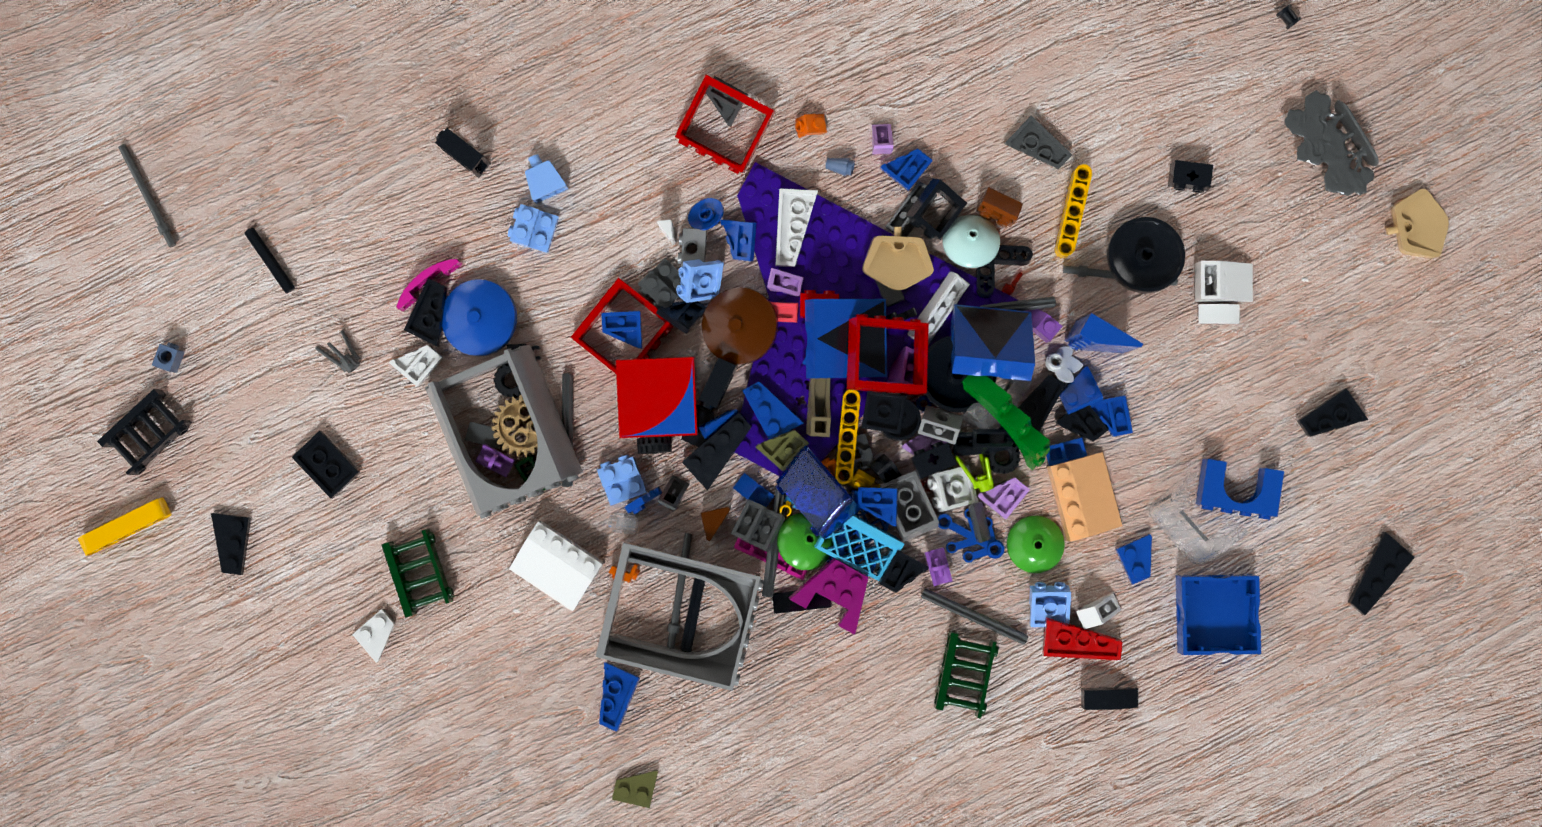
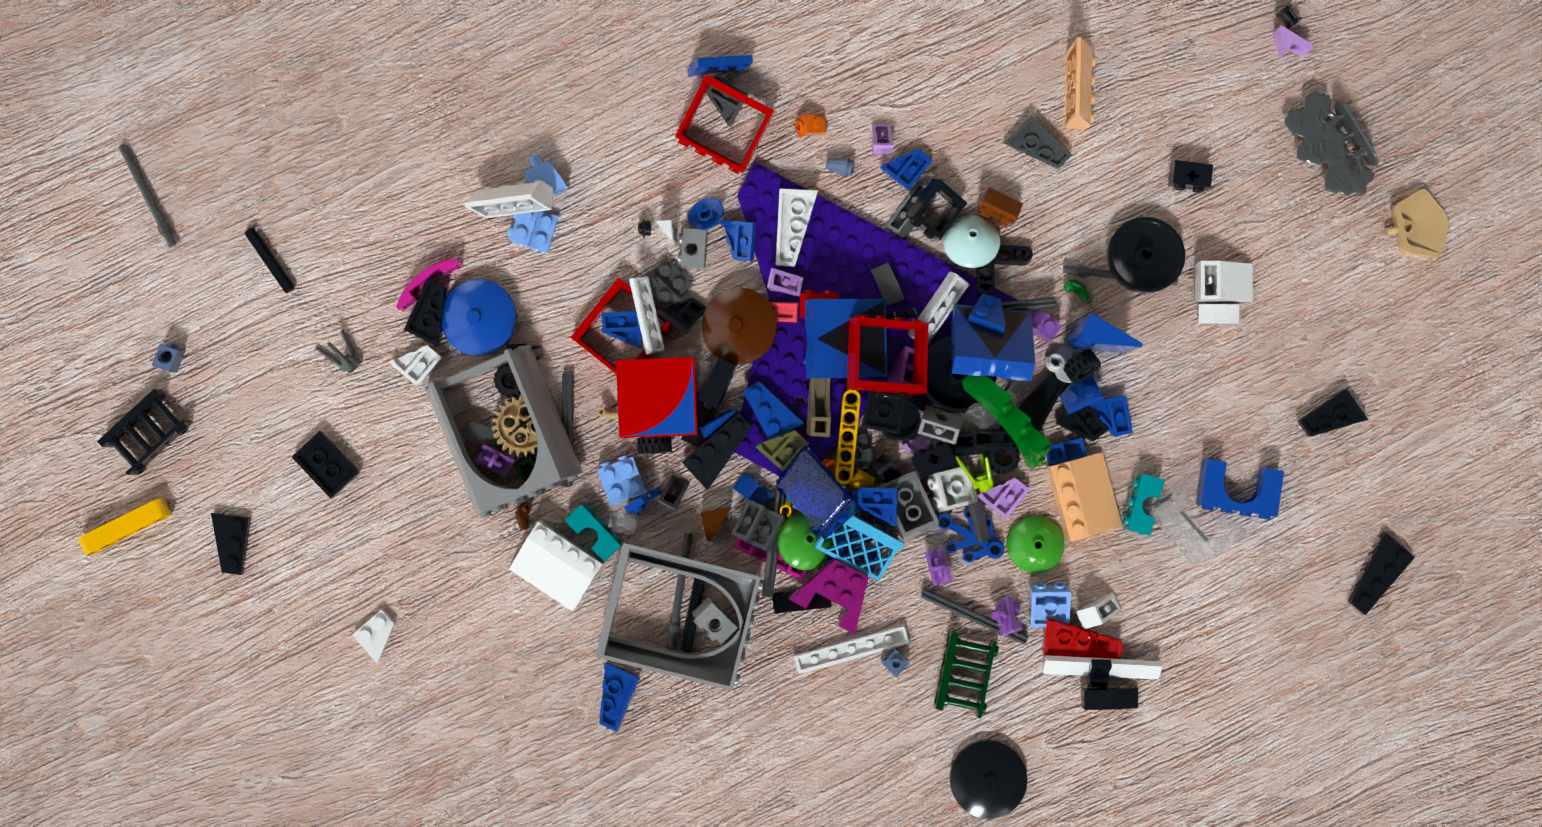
(398, 569): dark green fence -> none
(462, 152): black window -> none
(511, 199): none -> white slope
(521, 515): none -> reddish brown arm
(607, 542): none -> teal arch
(608, 413): none -> tan arm
(628, 575): orange bracket -> none
(636, 789): olive wing -> none
(644, 228): none -> black plate
(647, 315): none -> white tile
(699, 280): light blue plate -> none
(710, 610): none -> light grey brick
(719, 64): none -> blue wing
(851, 649): none -> white tile
(895, 662): none -> sand blue brick
(897, 260): tan animal -> none
(901, 571): black wing -> none
(988, 313): none -> blue wing
(988, 779): none -> black dish
(1005, 616): none -> medium lavender hips
(1009, 289): clear red hand -> none
(1077, 287): none -> green arm
(1079, 85): none -> light nougat slope
(1079, 204): yellow beam -> none
(1082, 366): none -> black tyre
(1099, 673): none -> black slope
(1120, 667): none -> white tile
(1136, 558): blue wing -> none
(1137, 519): none -> teal arch
(1218, 614): blue tile -> none
(1287, 39): none -> lavender slope

